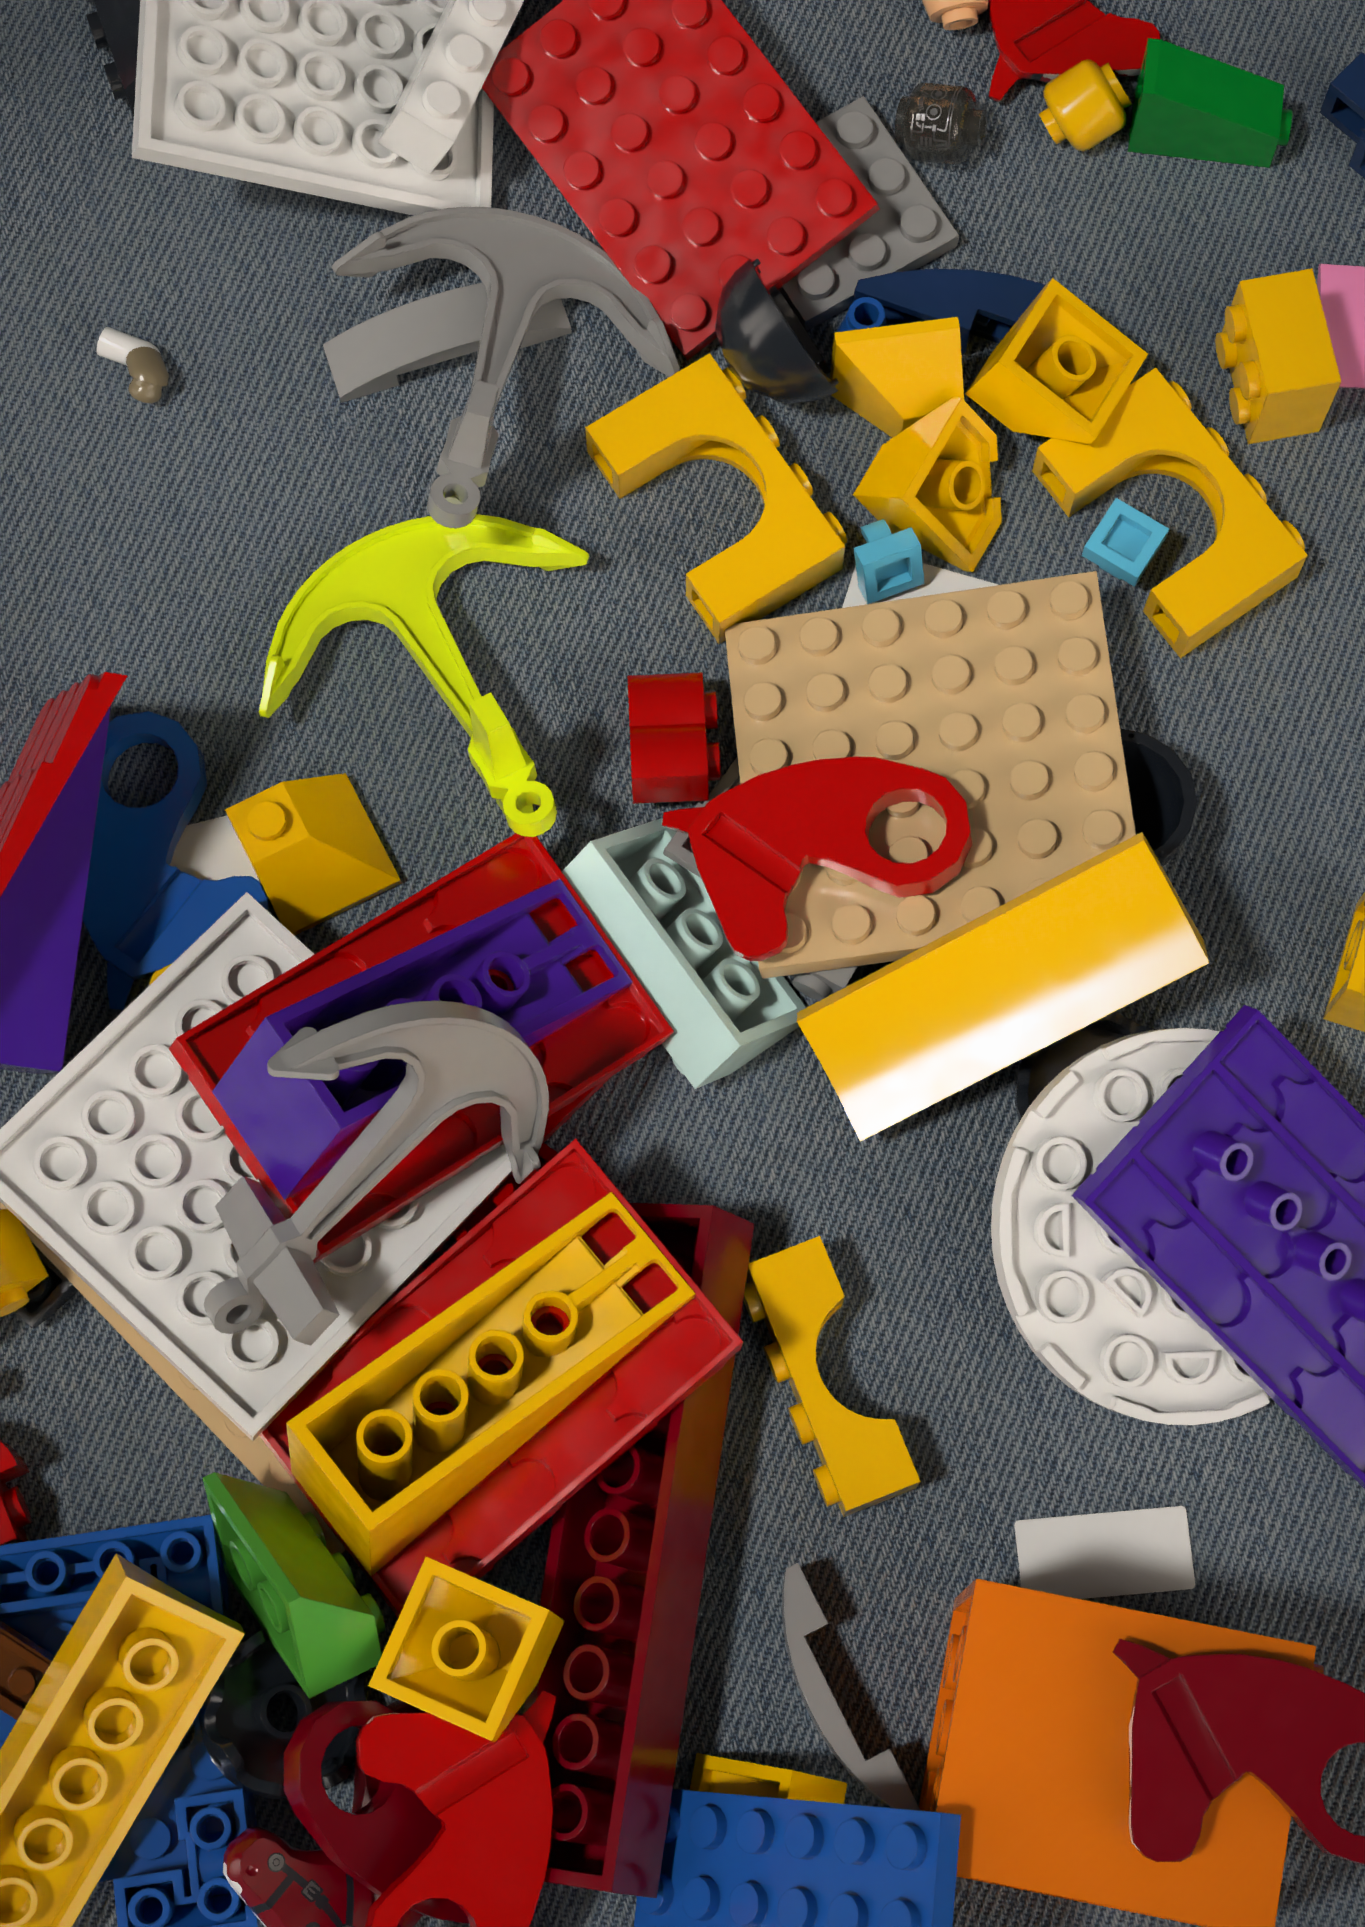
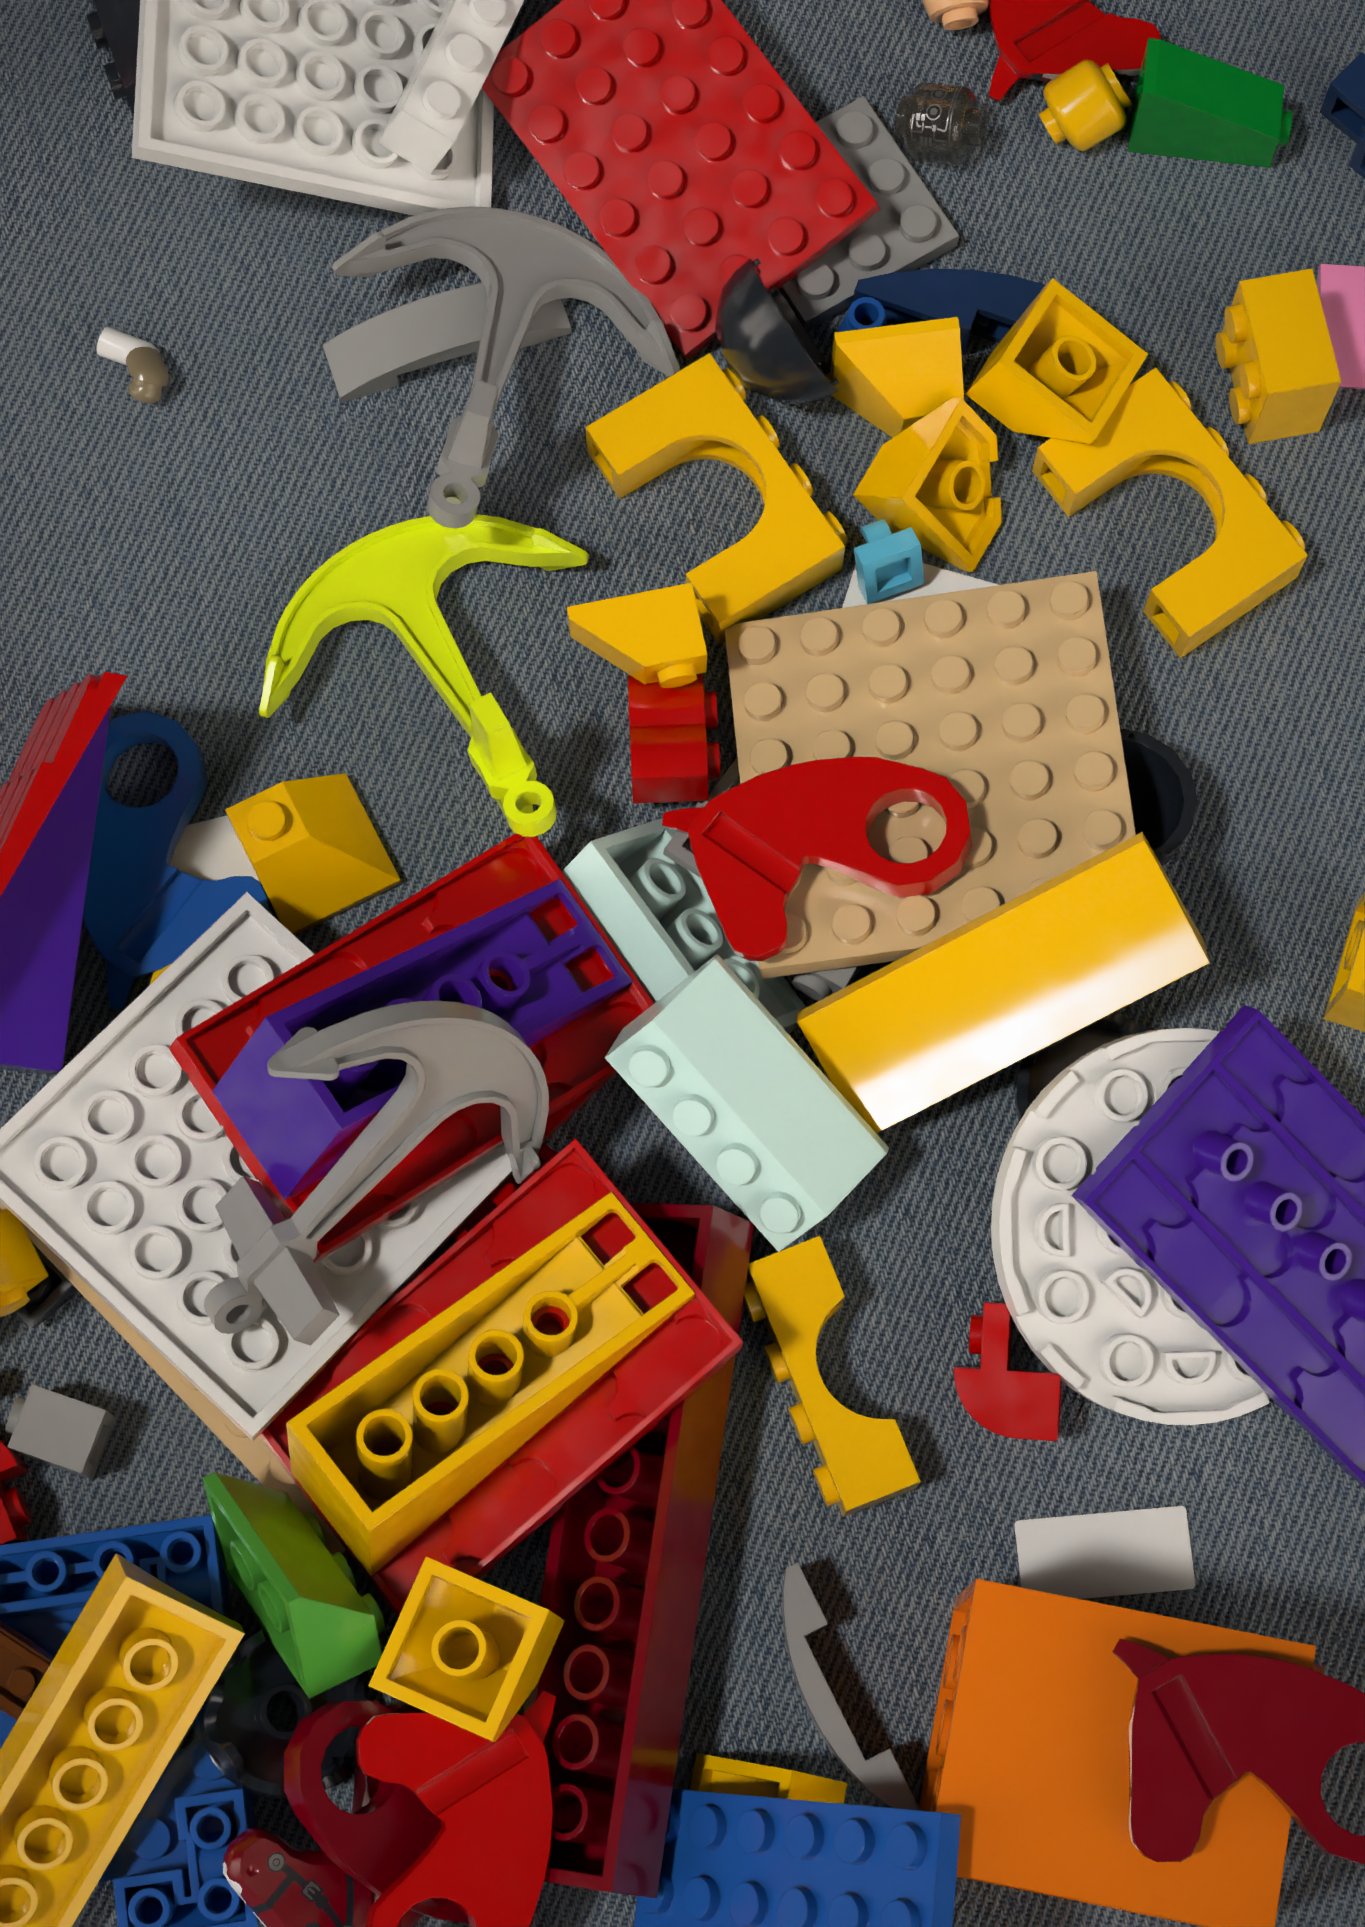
(59, 1431): none -> light grey brick
(645, 634): none -> yellow slope
(746, 1102): none -> light aqua slope
(1002, 1398): none -> red brick
(1125, 542): medium azure tile -> none

